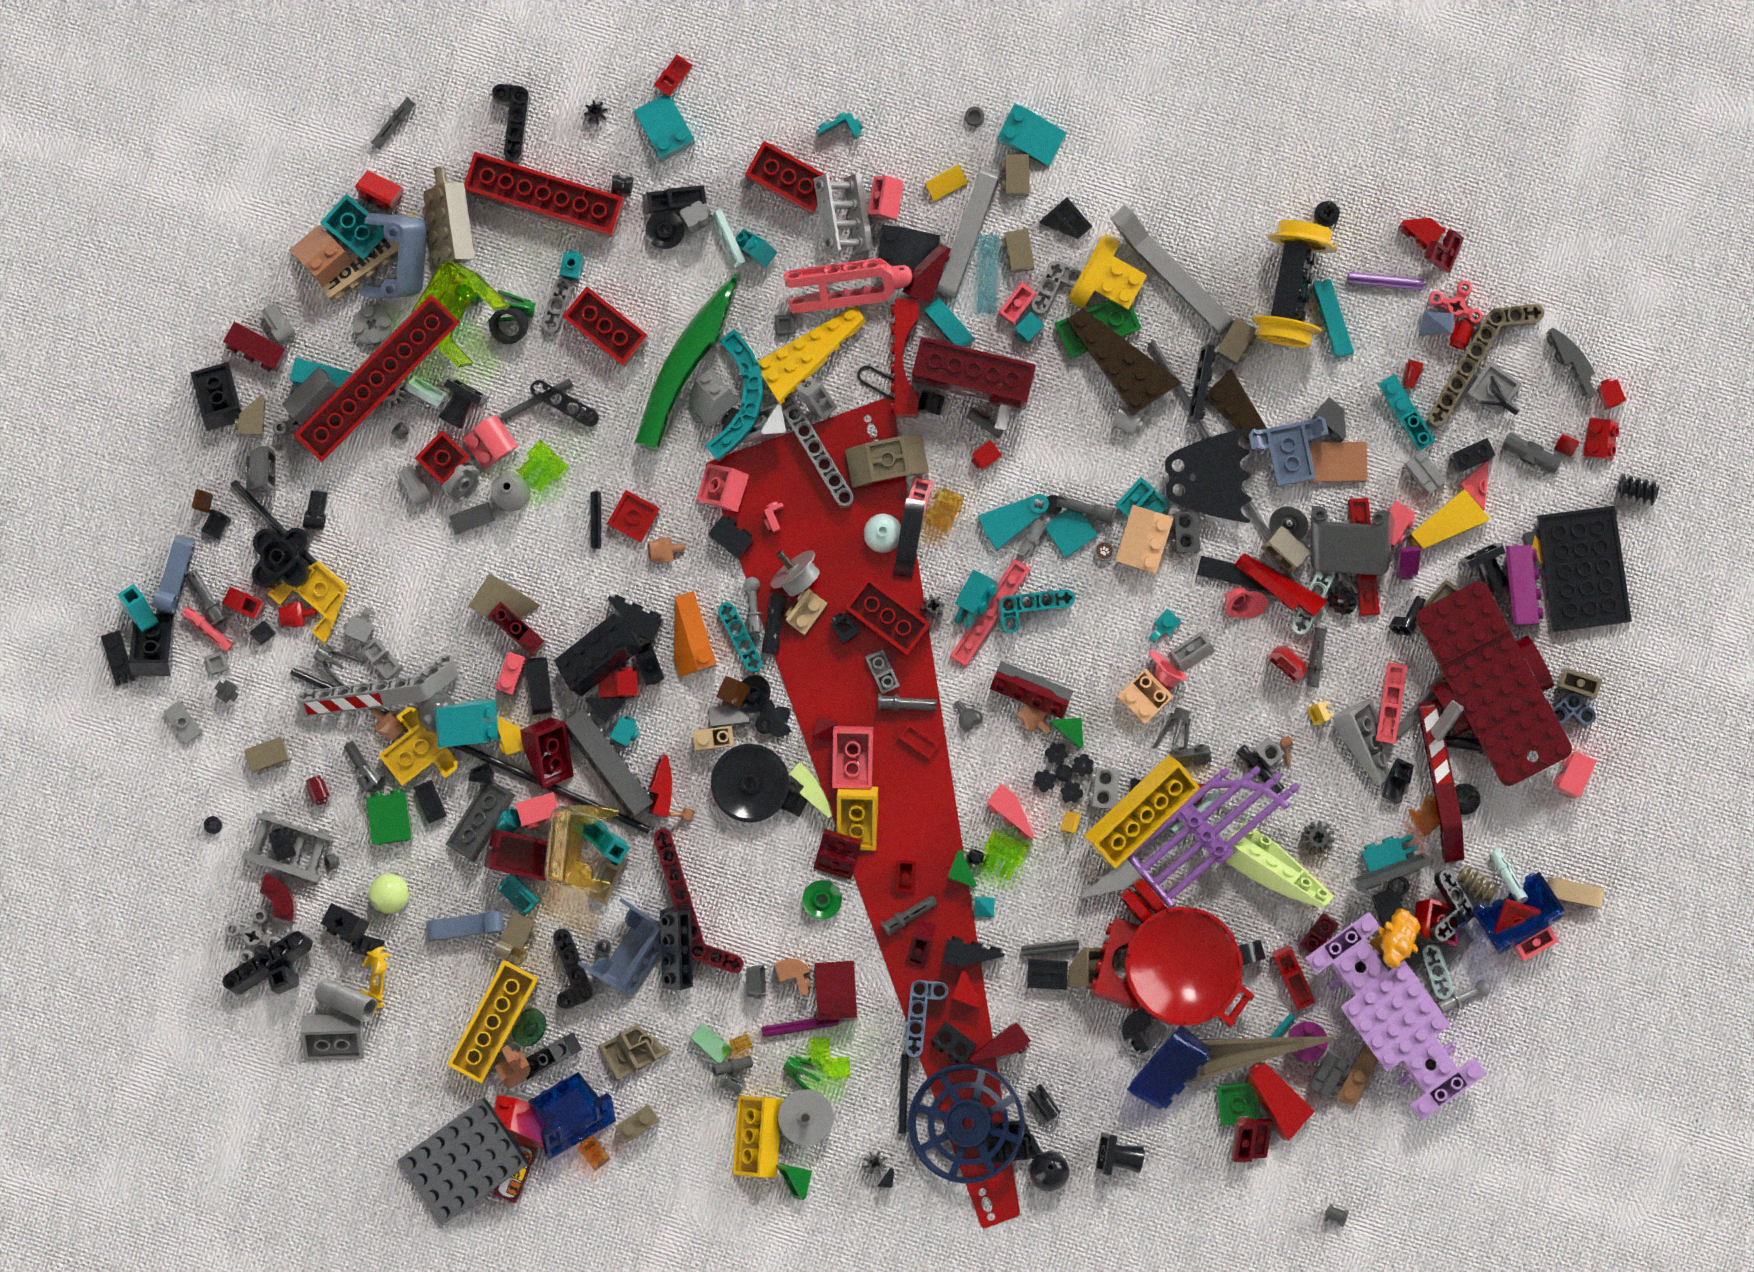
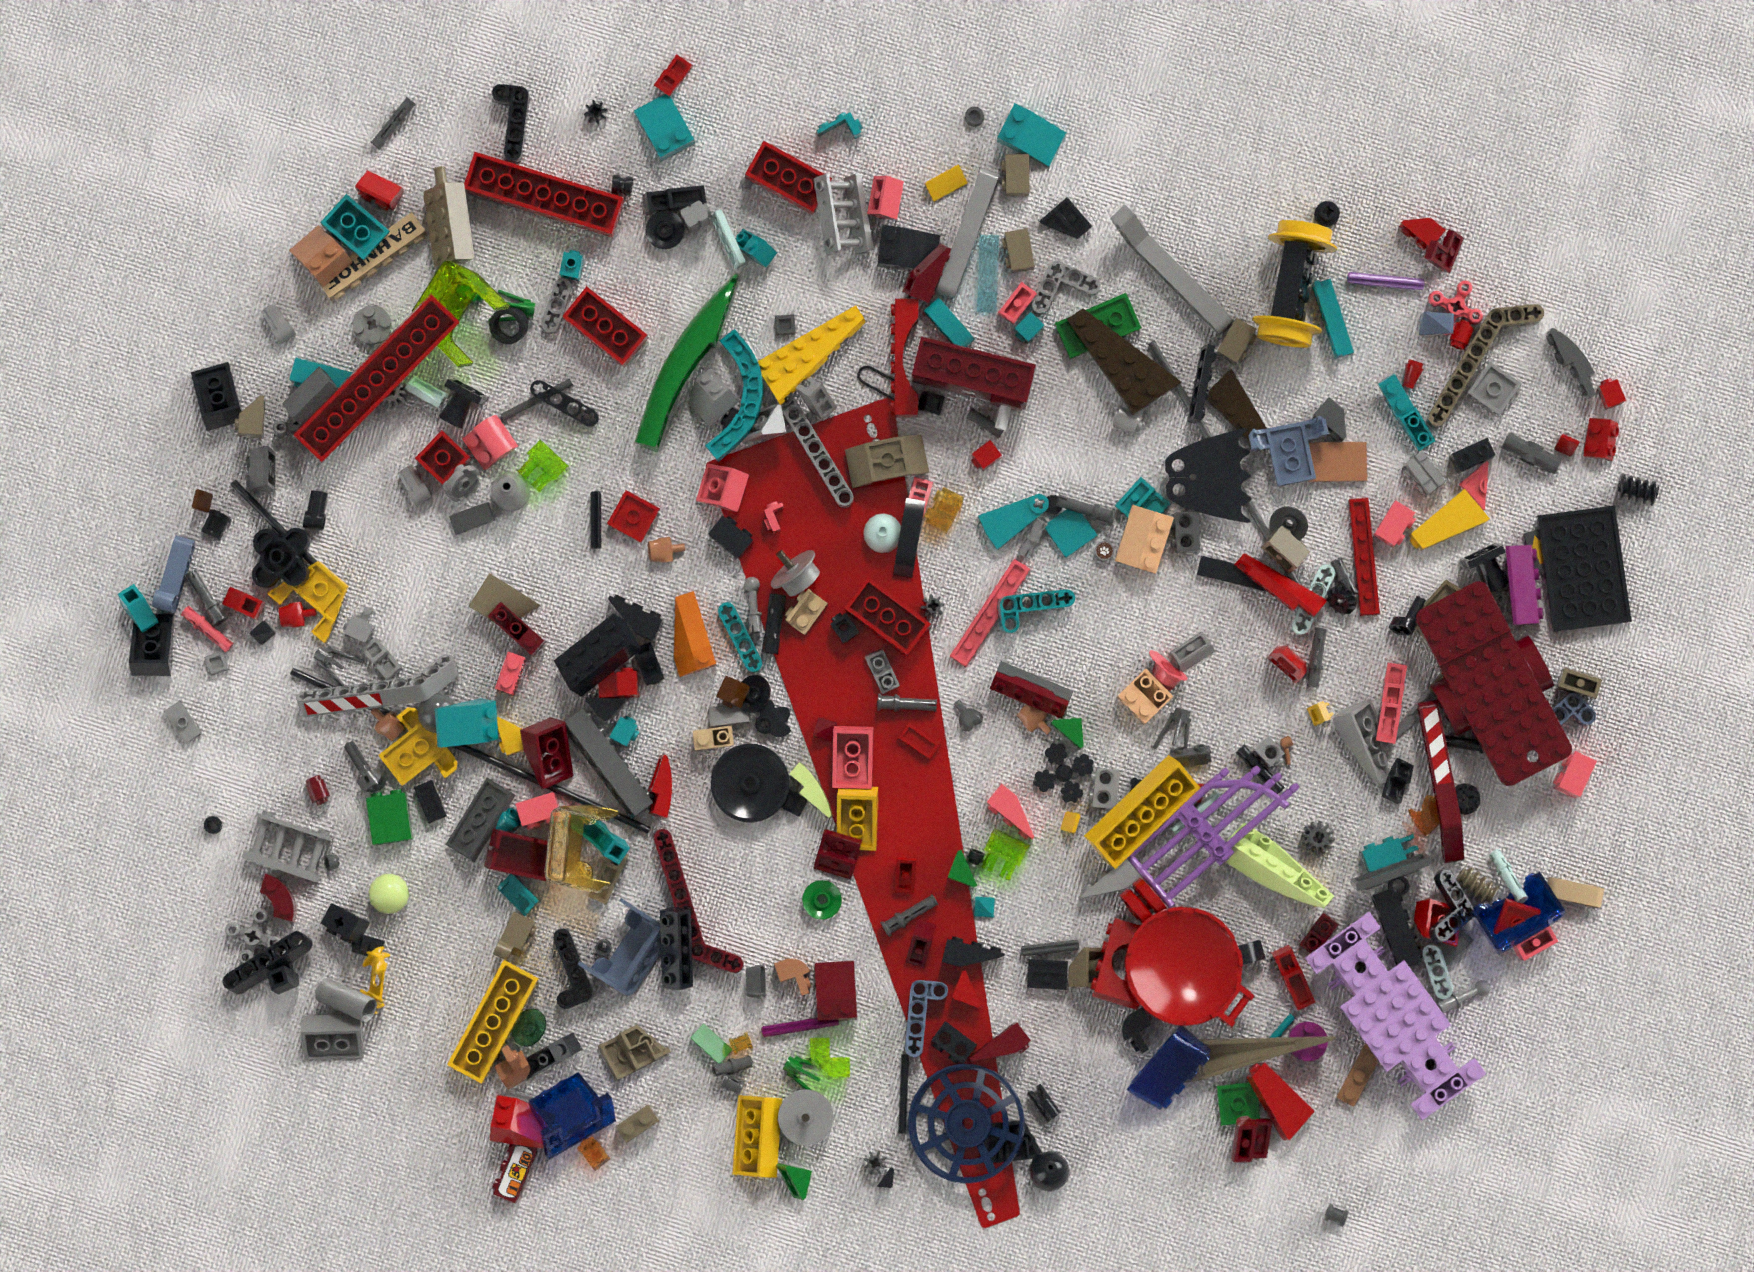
(117, 656): black hinge -> none
(226, 691): dark grey gear -> none
(254, 347): dark red brick -> none
(267, 755): dark tan brick -> none
(282, 844): black bracket -> none
(399, 431): dark grey hinge -> none
(411, 235): sand blue windscreen -> none
(463, 1161): black plate -> none
(465, 925): sand blue beam -> none
(481, 774): black slope -> none
(539, 685): black beam -> none
(686, 814): nougat hand -> none
(820, 275): coral piece -> none
(975, 598): teal hinge -> none
(1107, 277): yellow piece -> none
(1118, 1155): black plant -> none
(1166, 624): teal plate -> none
(1245, 603): coral piece -> none
(1328, 1075): dark grey brick -> none
(1351, 546): dark grey windscreen -> none
(1397, 938): light orange piece -> none
(1407, 562): magenta slope -> none
(1446, 720): light grey slope -> none
(1500, 396): black plant -> none

